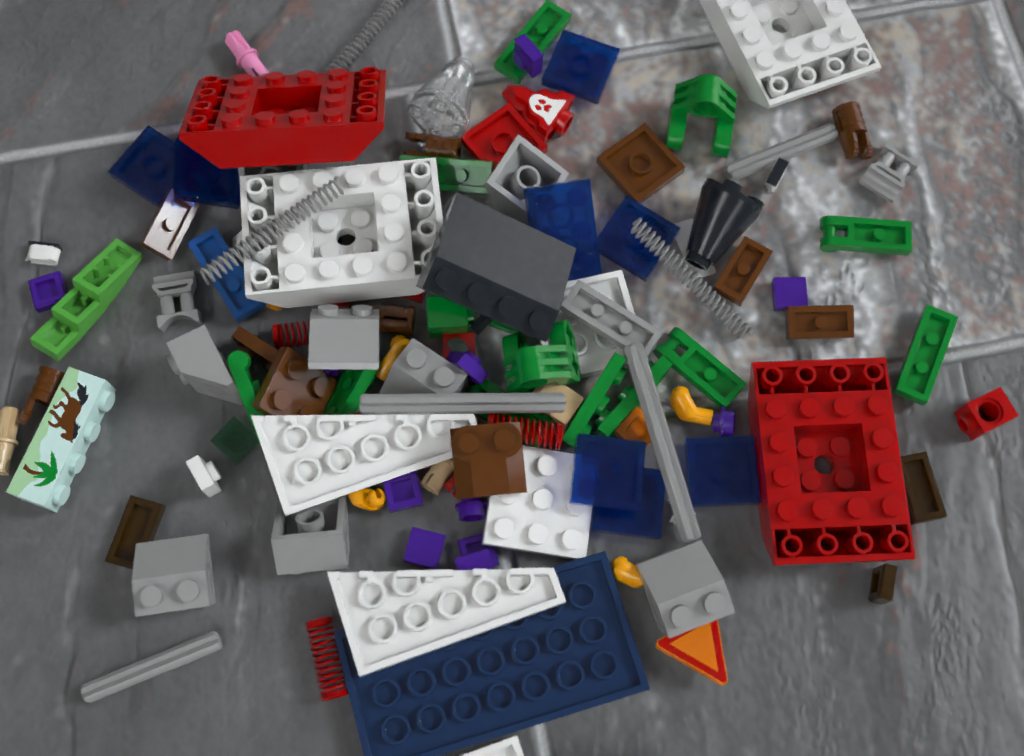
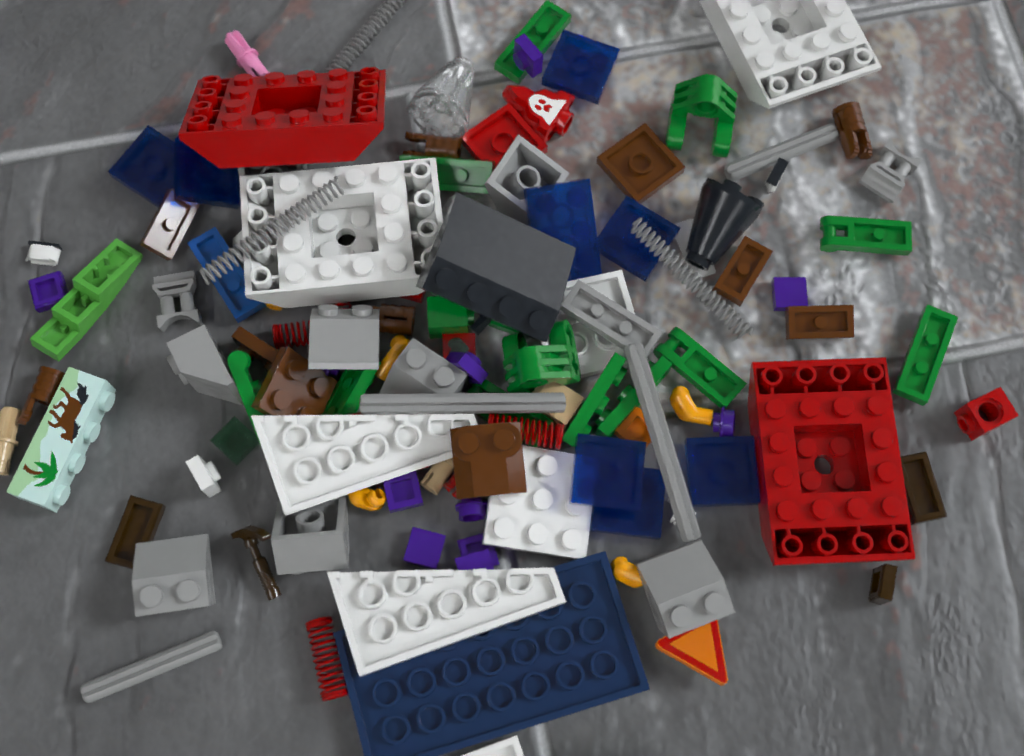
(250, 537): none -> dark brown piece

